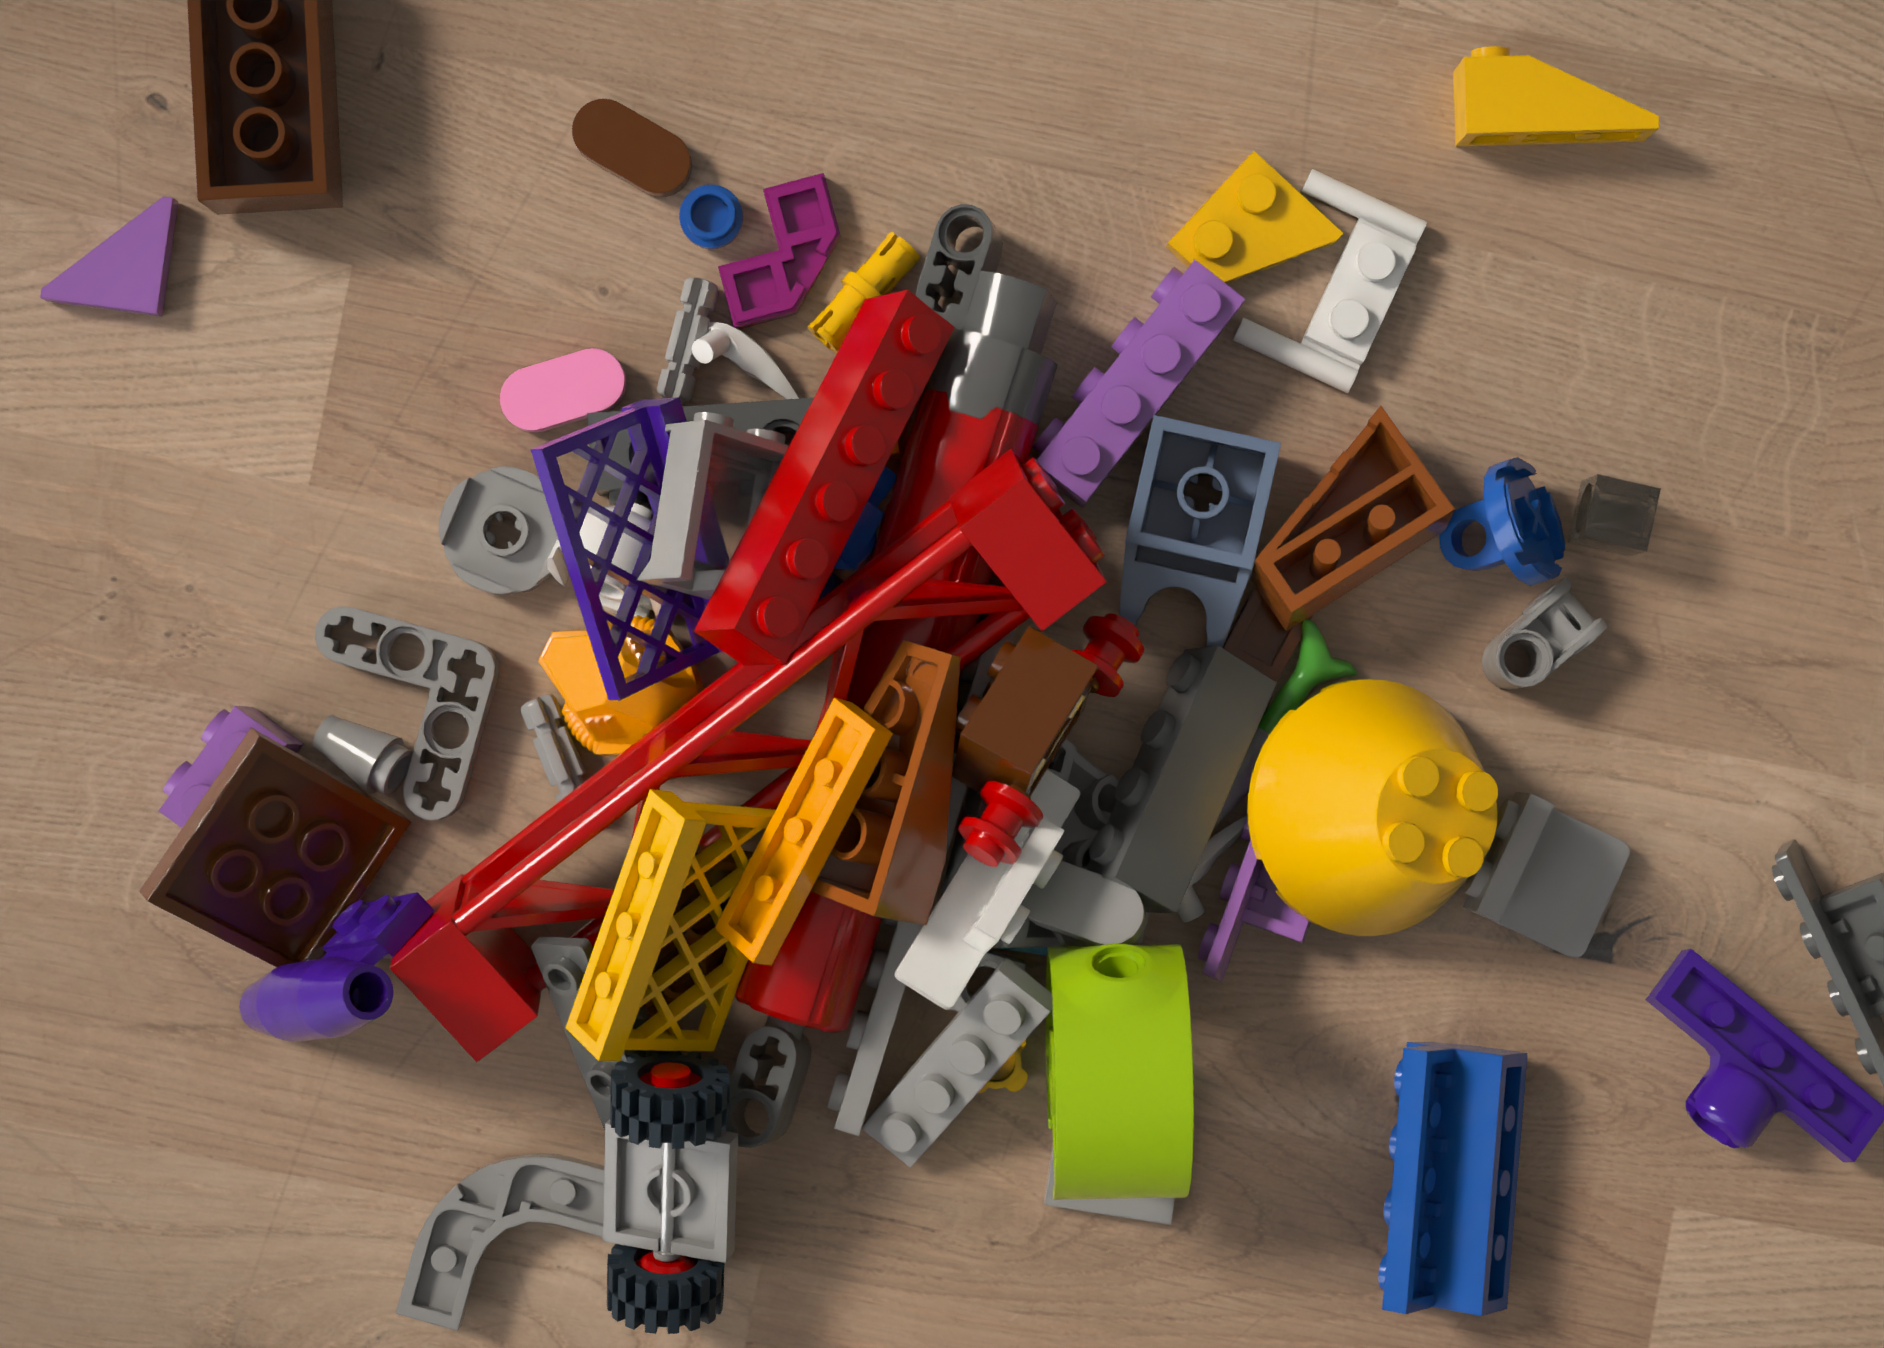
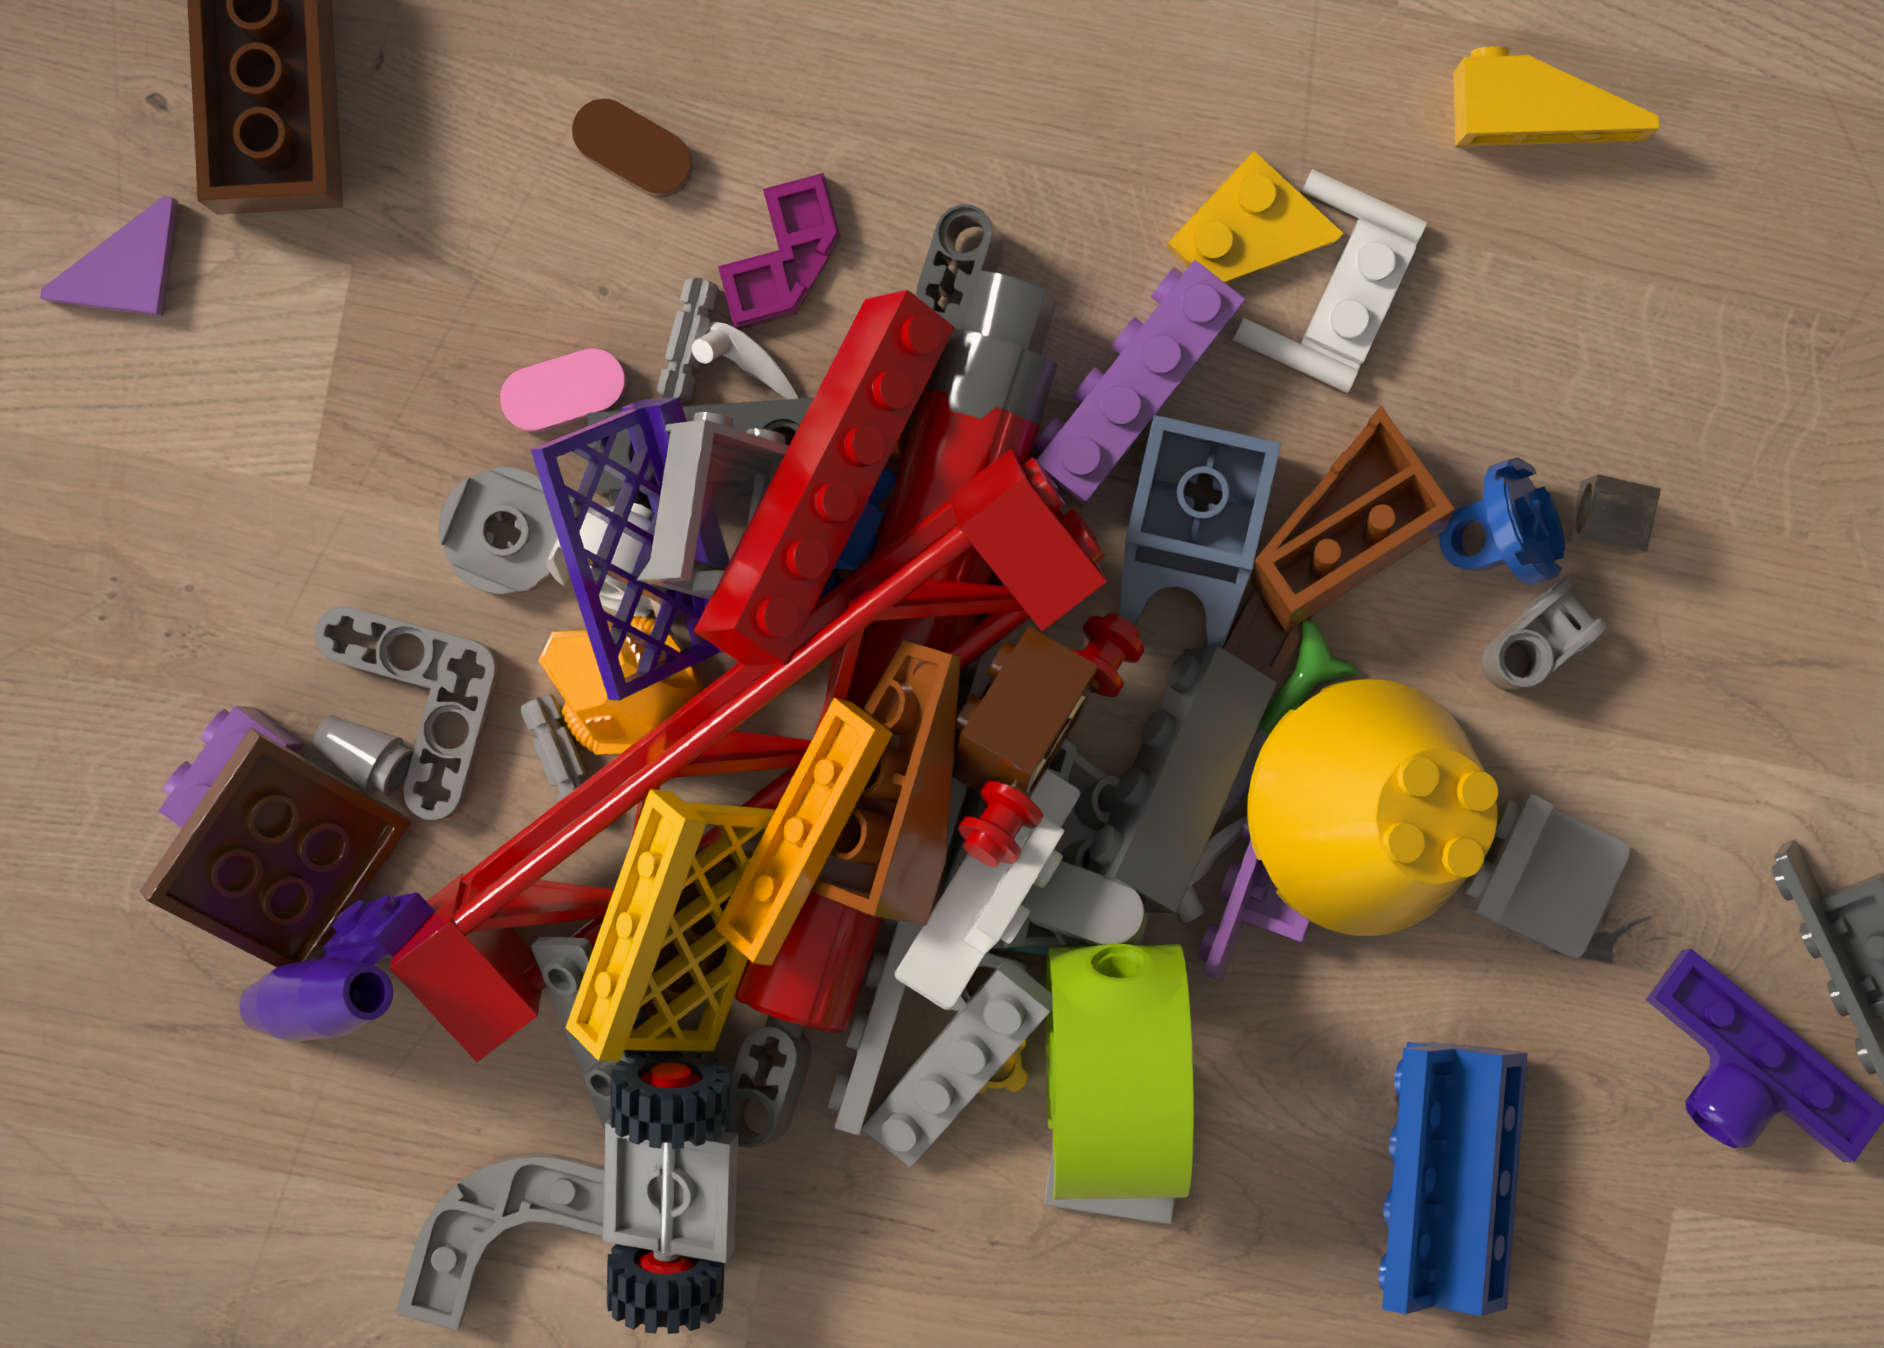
(711, 216): blue plate -> none
(874, 278): yellow pin -> none

